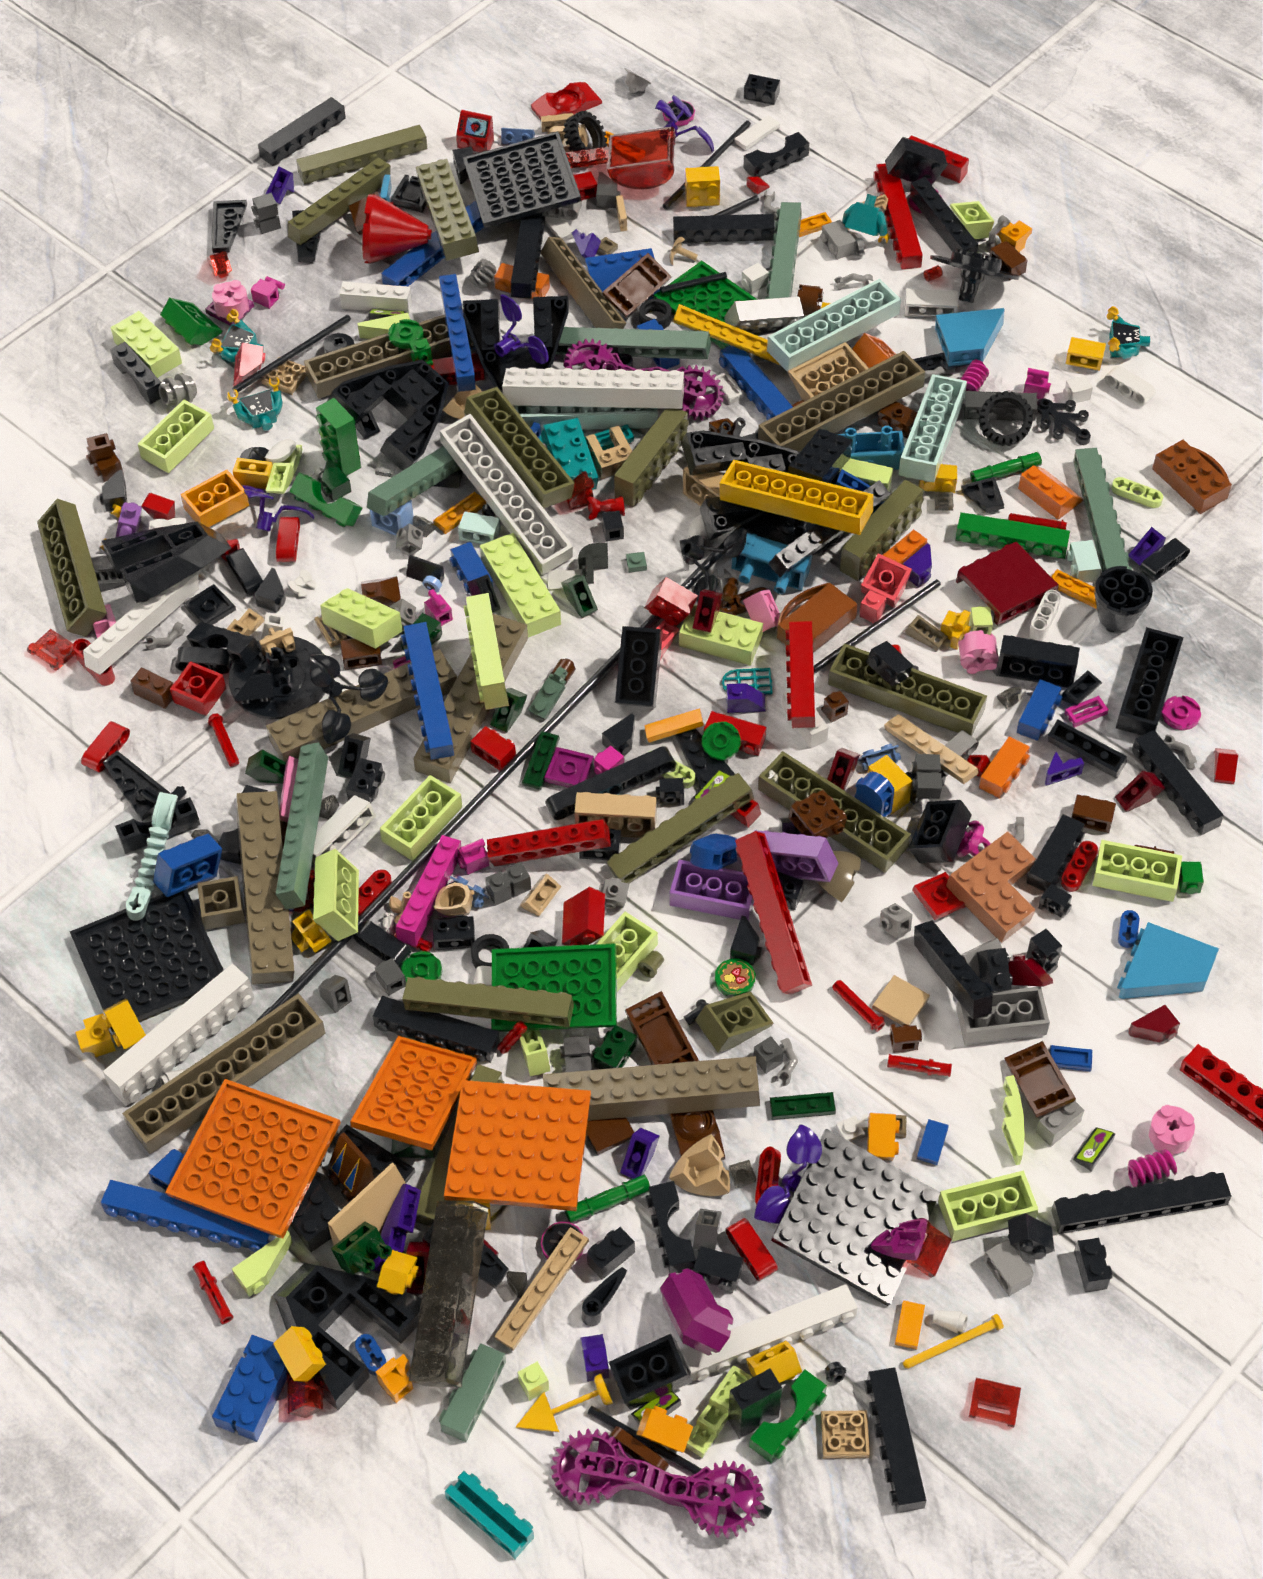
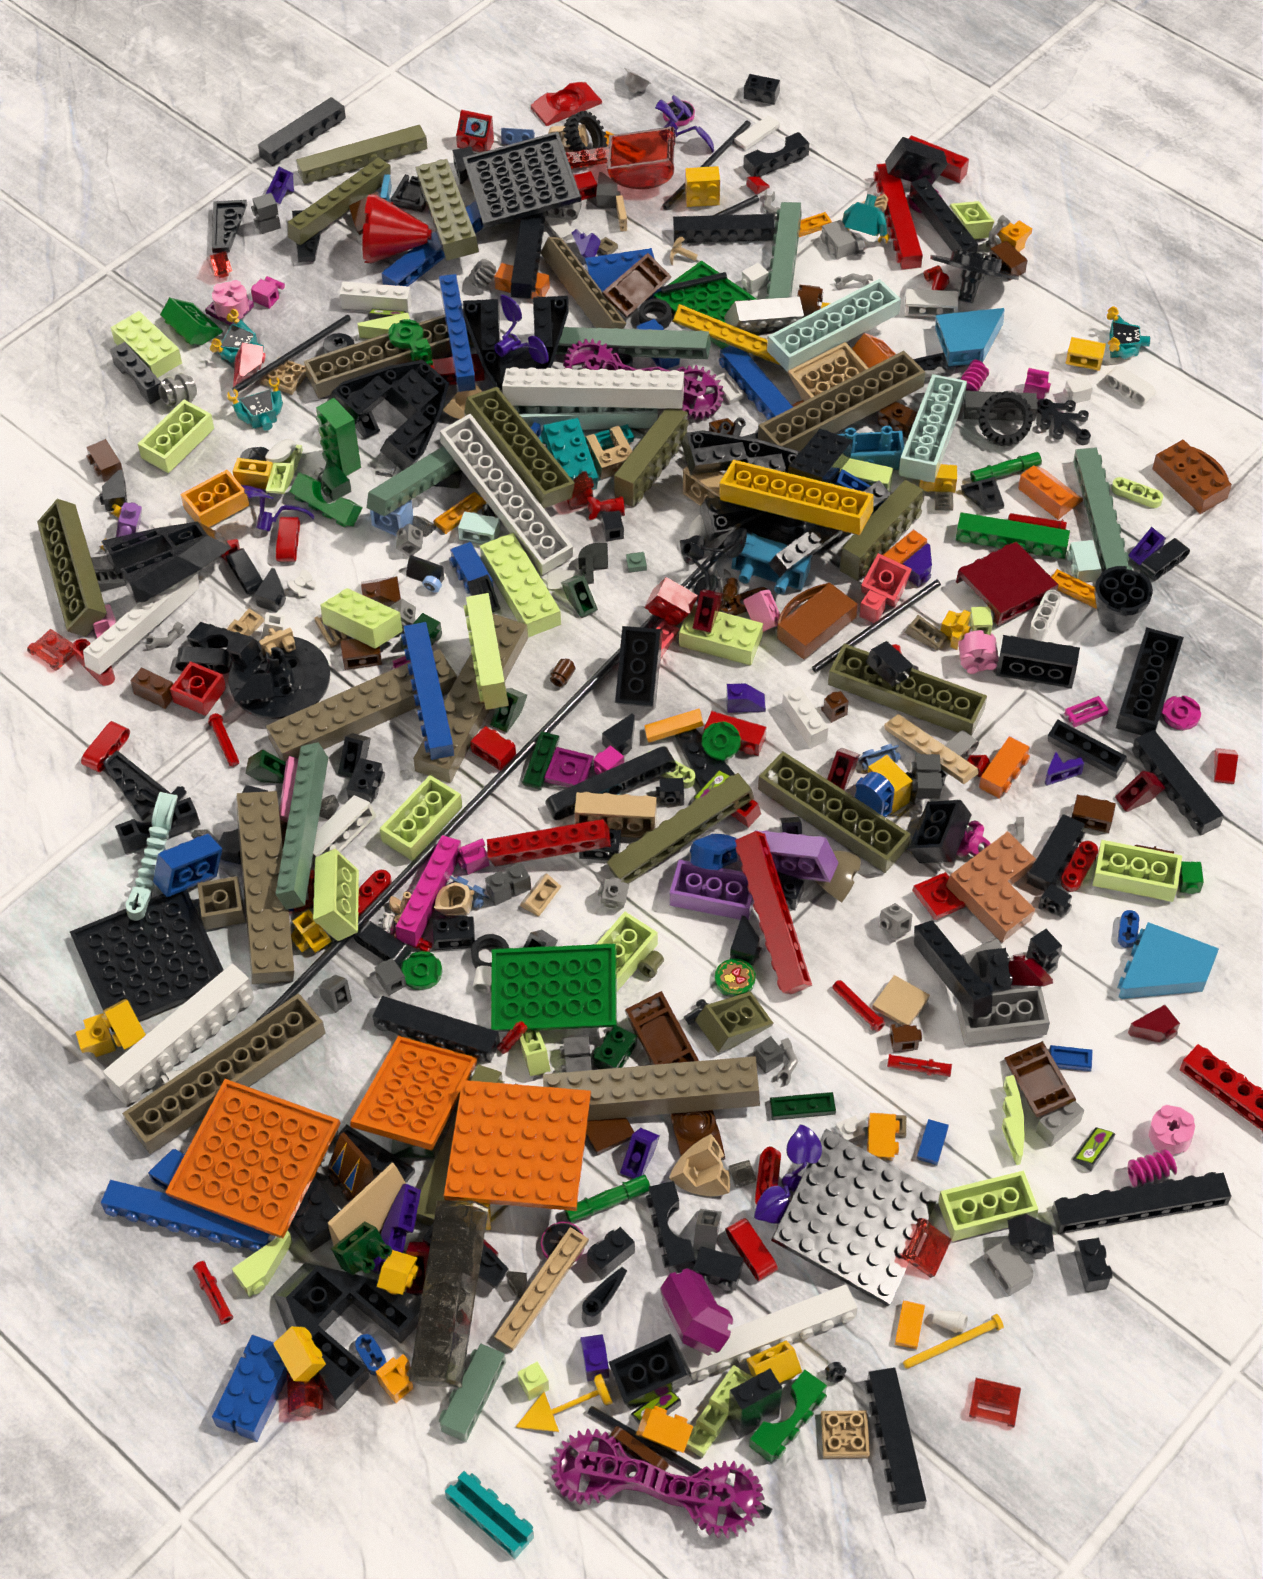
(100, 446): reddish brown brick -> none
(159, 507): red slope -> none
(209, 605): black tile -> none
(322, 674): black plant -> none
(438, 608): dark pink brick -> none
(488, 1001): olive brick -> none
(549, 694): sand green hinge -> none
(554, 120): tan plate -> none
(583, 918): red brick -> none
(754, 677): teal window -> none
(801, 674): red brick -> none
(818, 816): reddish brown brick -> none
(903, 1241): magenta brick -> none
(940, 281): none -> red cone
(1010, 696): clear smoke slope -> none
(1039, 710): blue brick -> none
(1081, 688): black slope -> none
(1189, 758): light grey arm -> none

